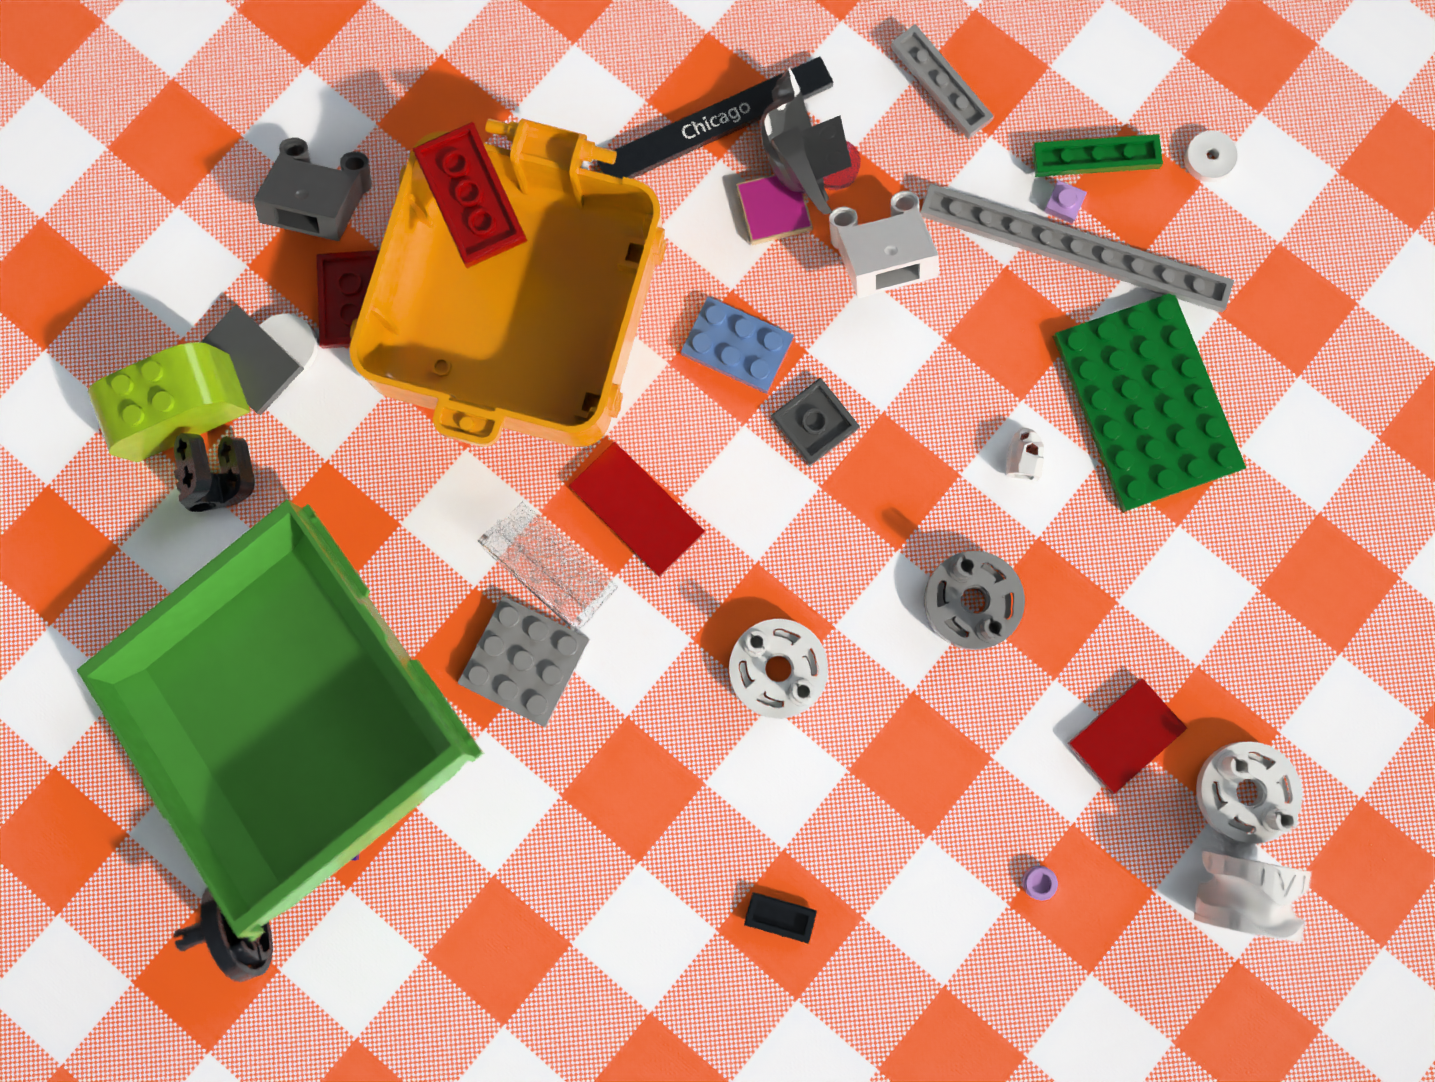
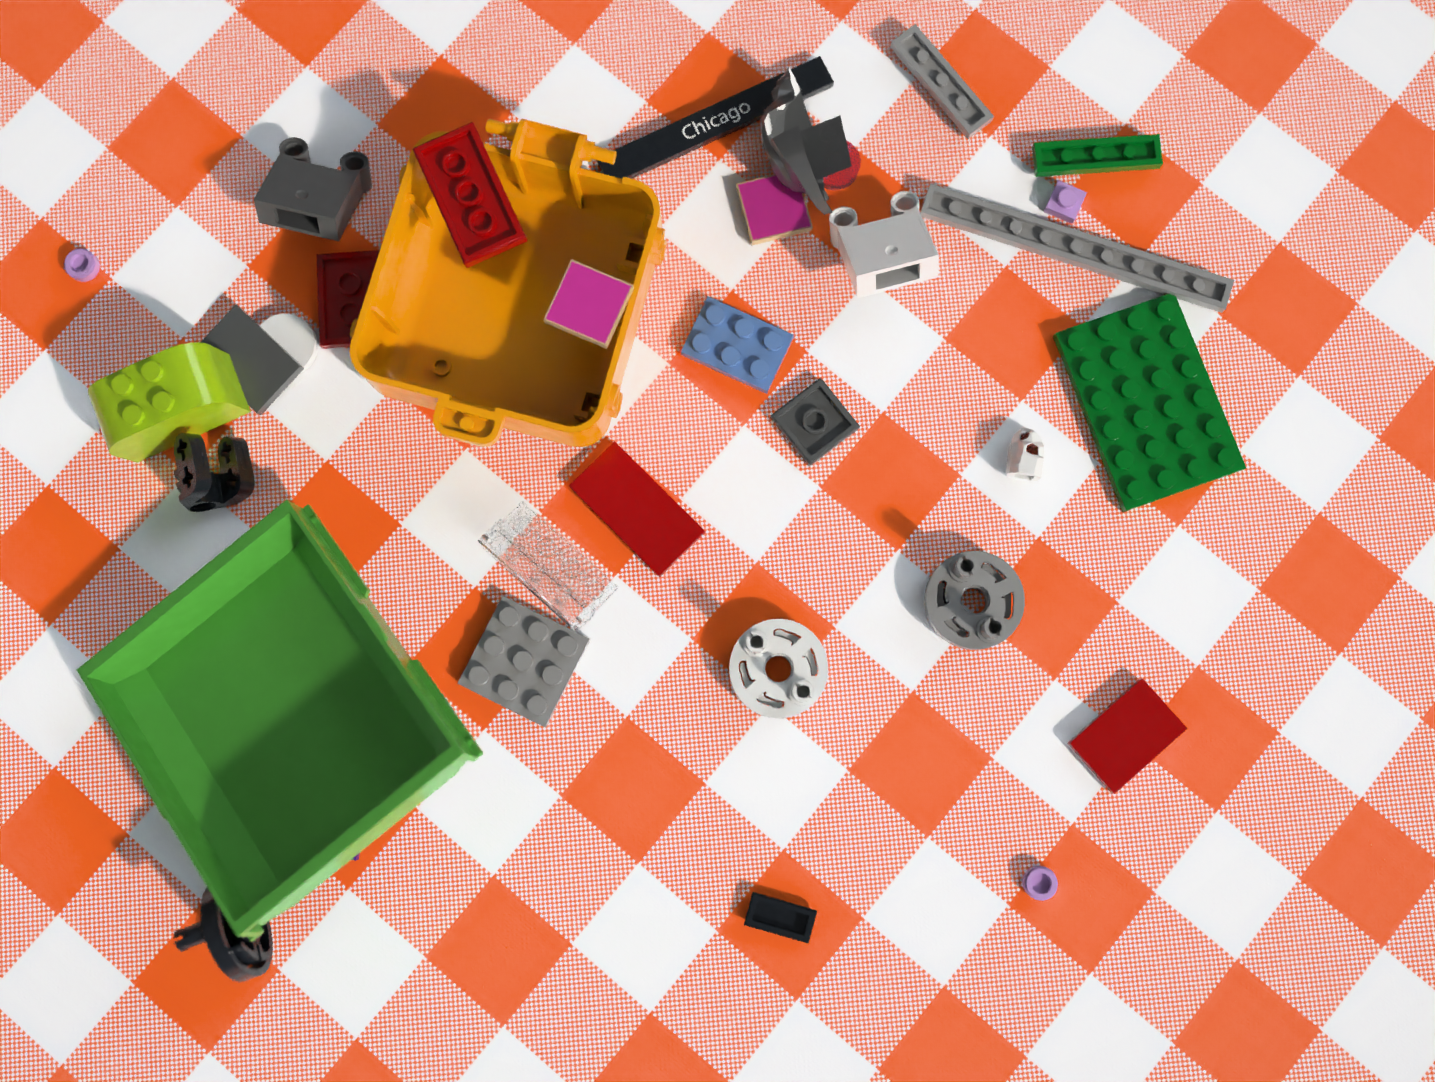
(82, 265): none -> lavender tile
(588, 303): none -> dark pink tile
(1217, 144): white piece -> none
(1252, 897): white piece -> none
(1269, 811): white piece -> none

